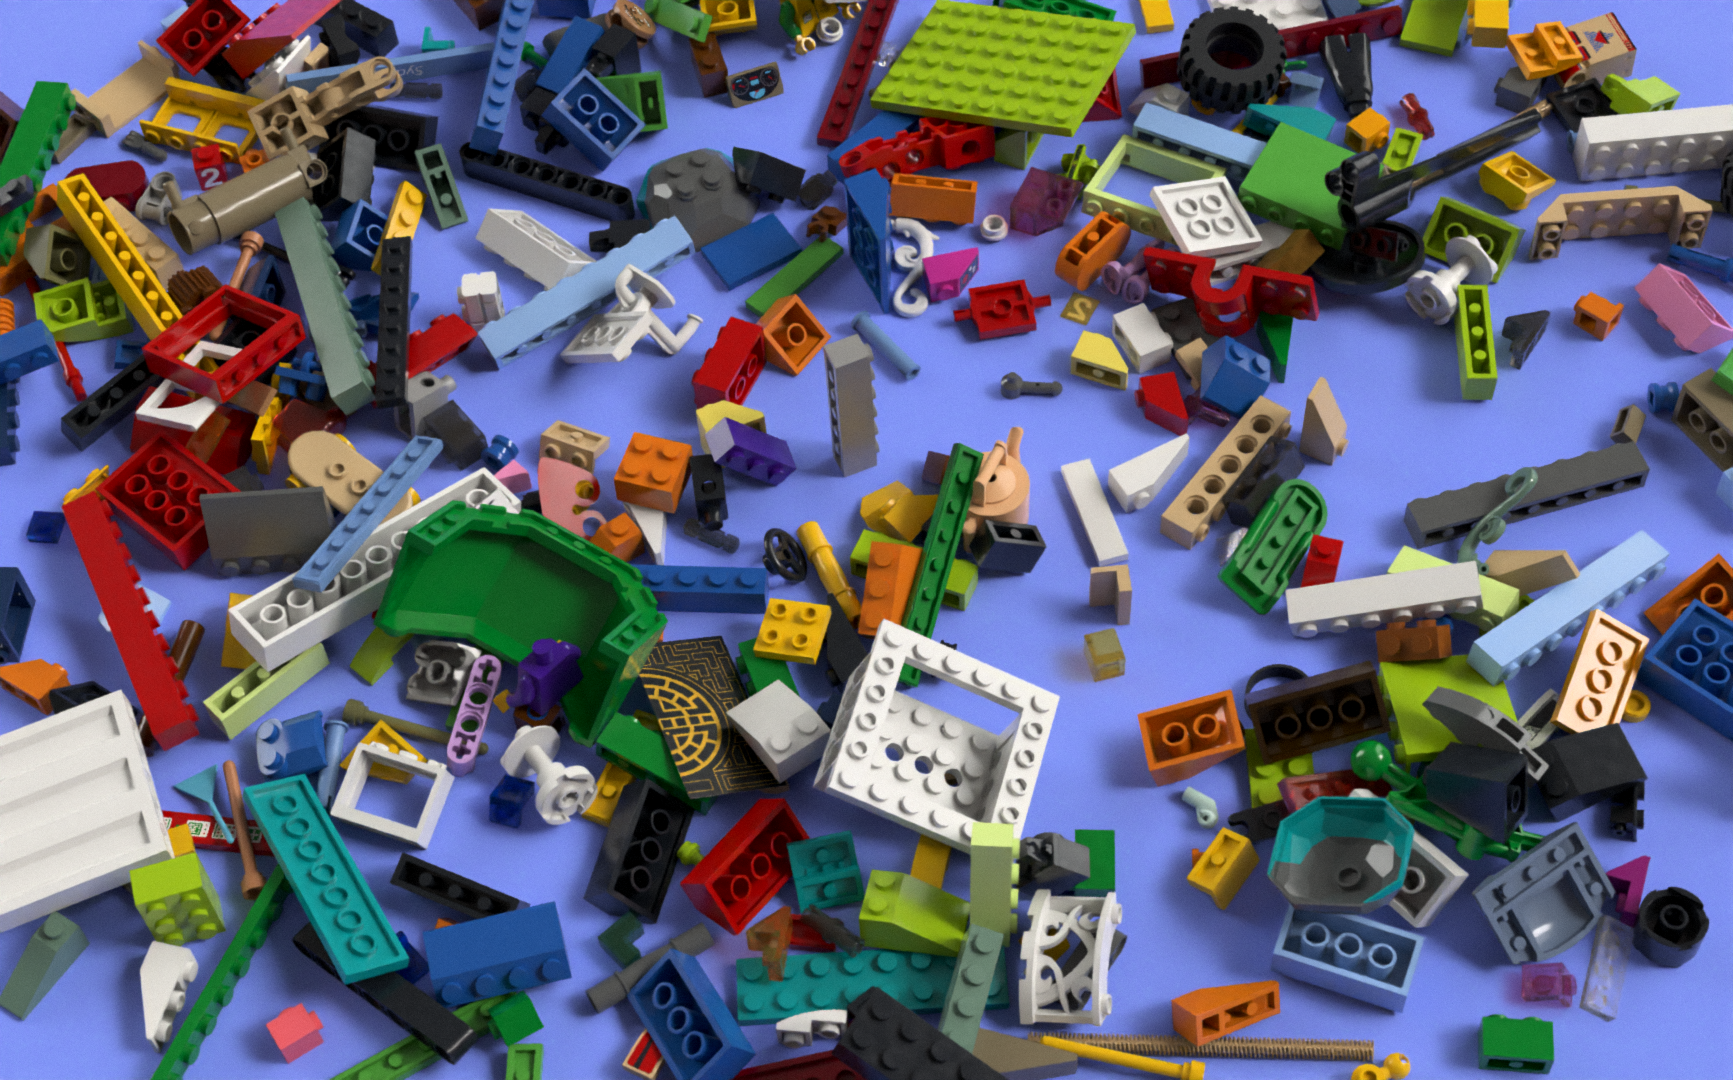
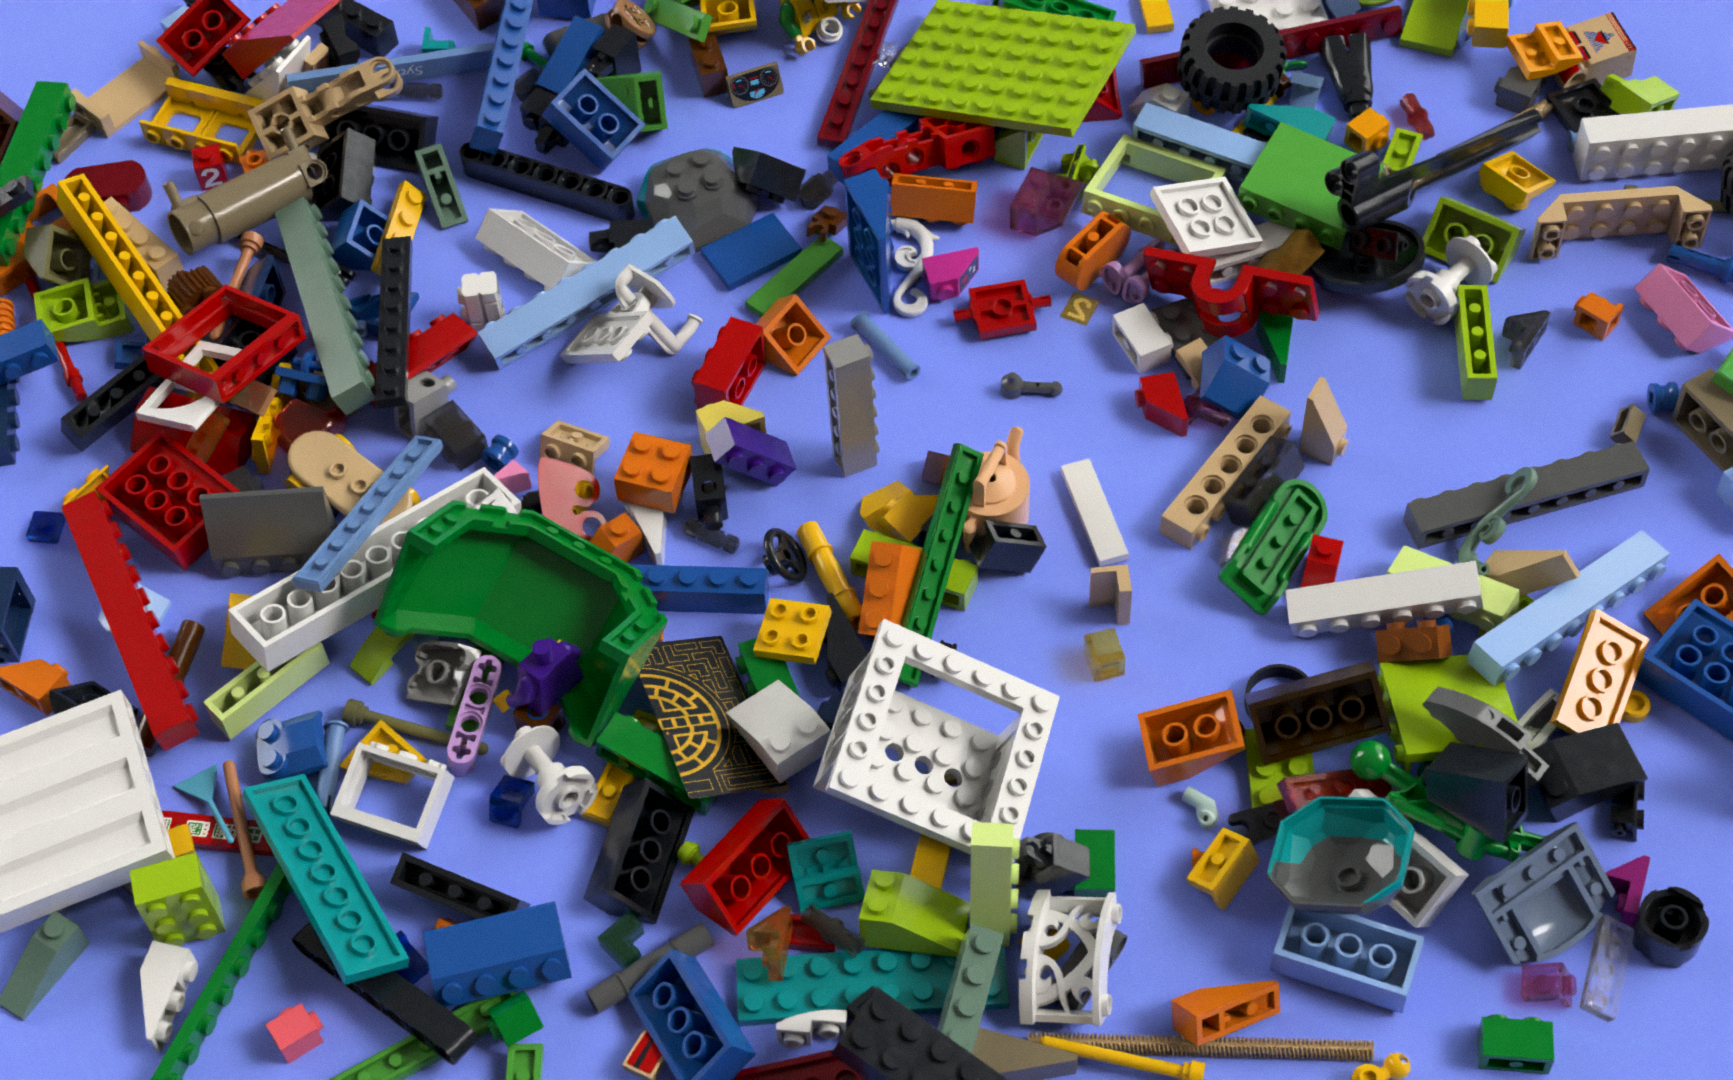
(138, 143): dark grey piece -> none
(154, 202): light grey piece -> none
(994, 228): white plate -> none
(1099, 361): light yellow slope -> none
(1144, 476): white slope -> none

